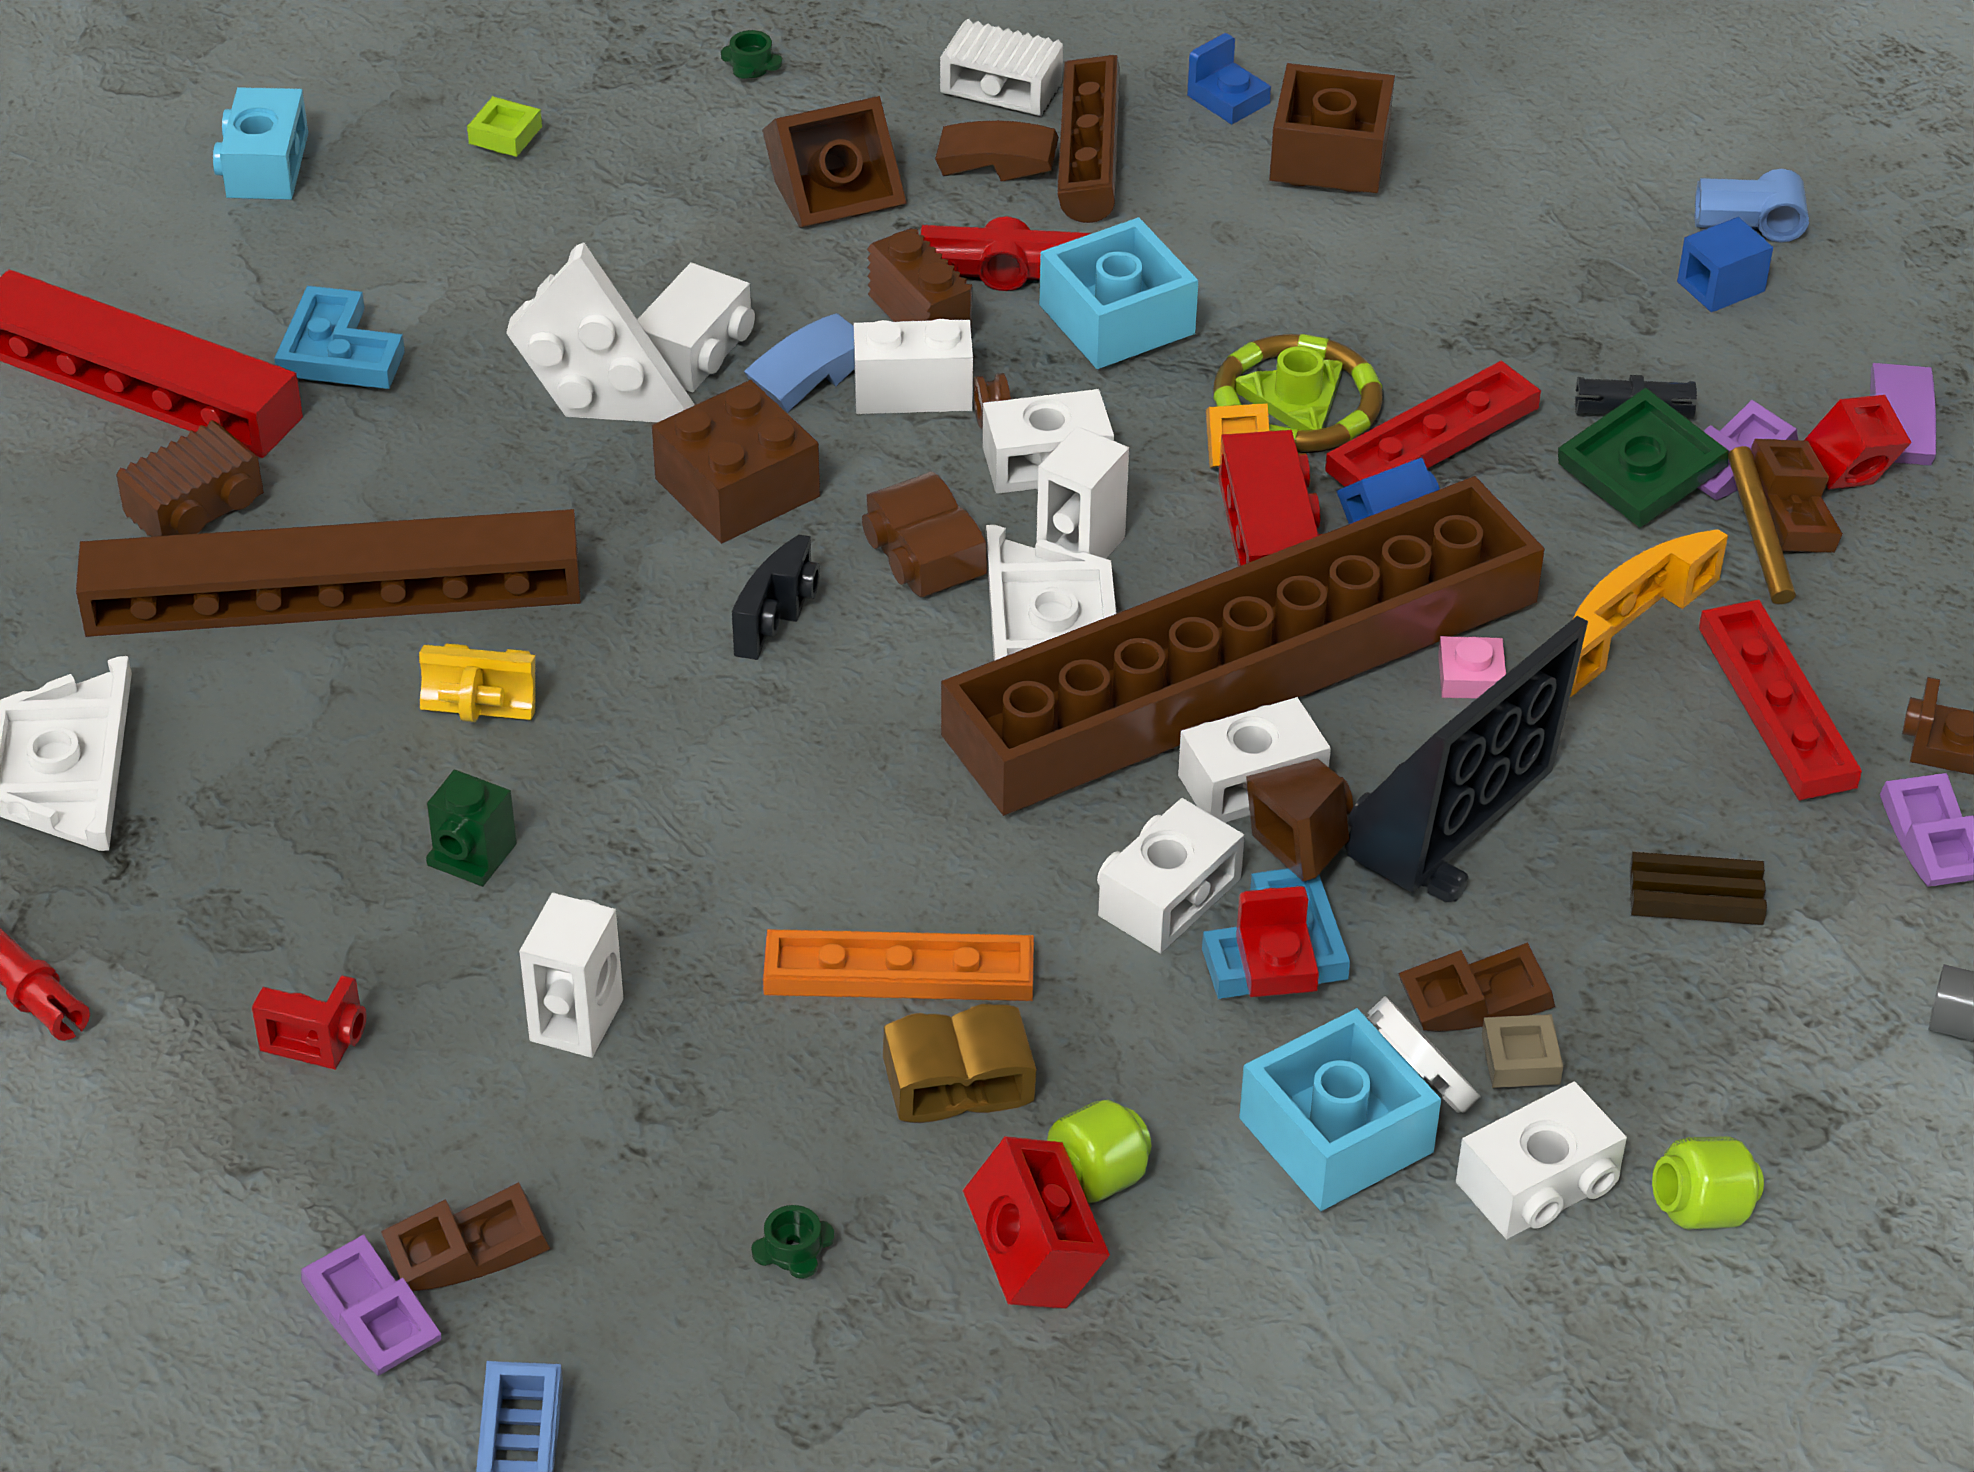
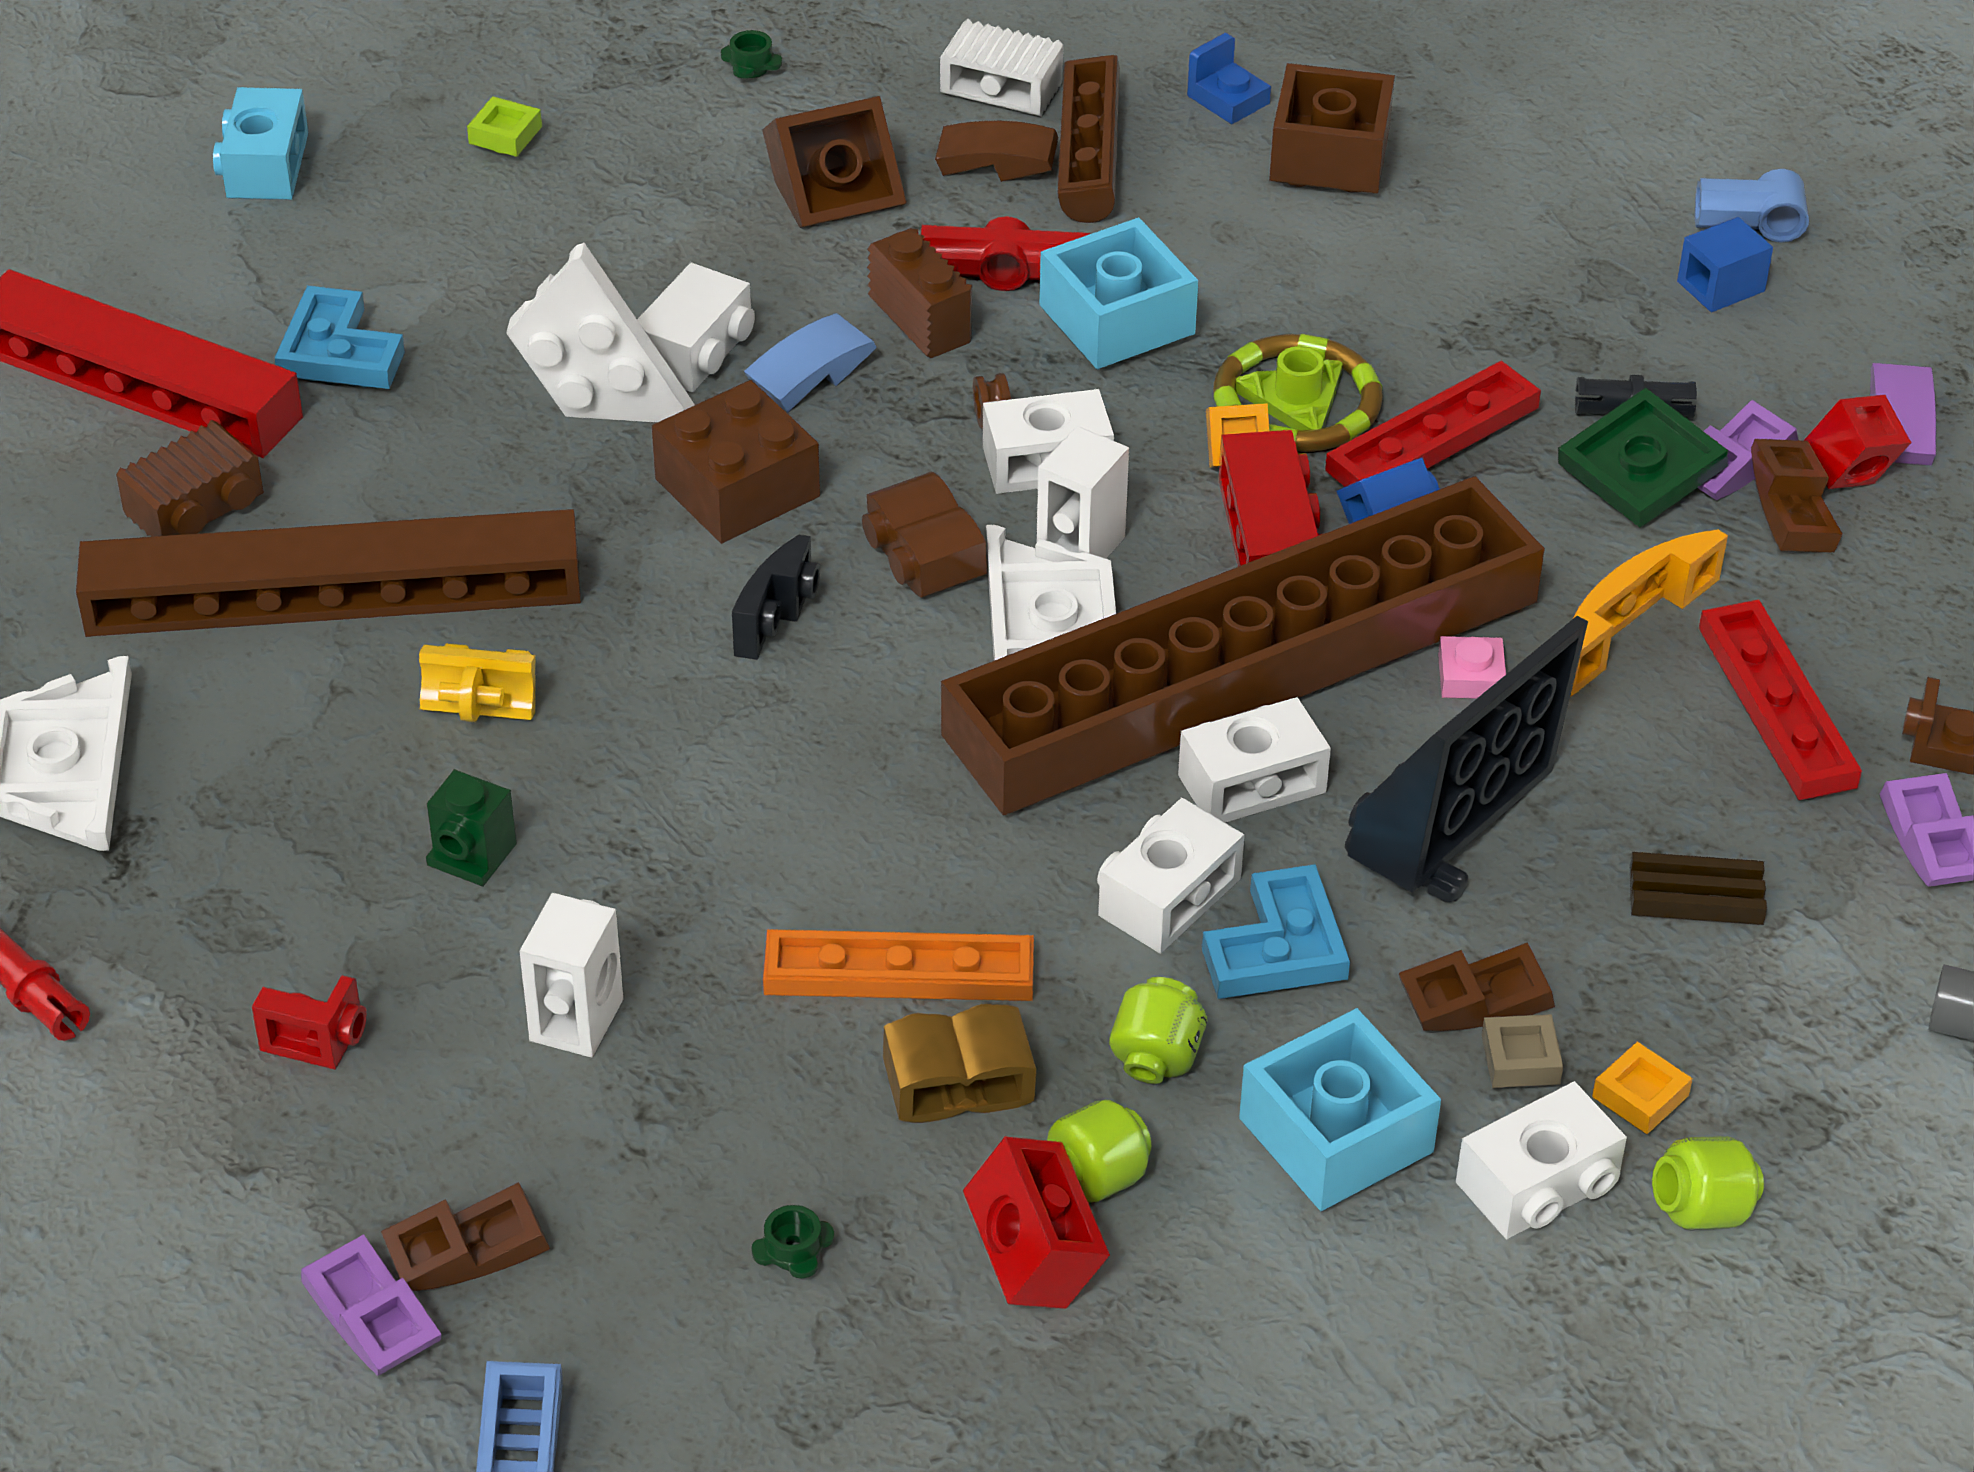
(913, 366): white brick -> none
(1158, 1029): none -> lime head
(1276, 942): red bracket -> none
(1300, 814): reddish brown slope -> none
(1423, 1055): white tile -> none
(1642, 1087): none -> light orange plate
(1761, 525): pearl gold bar -> none

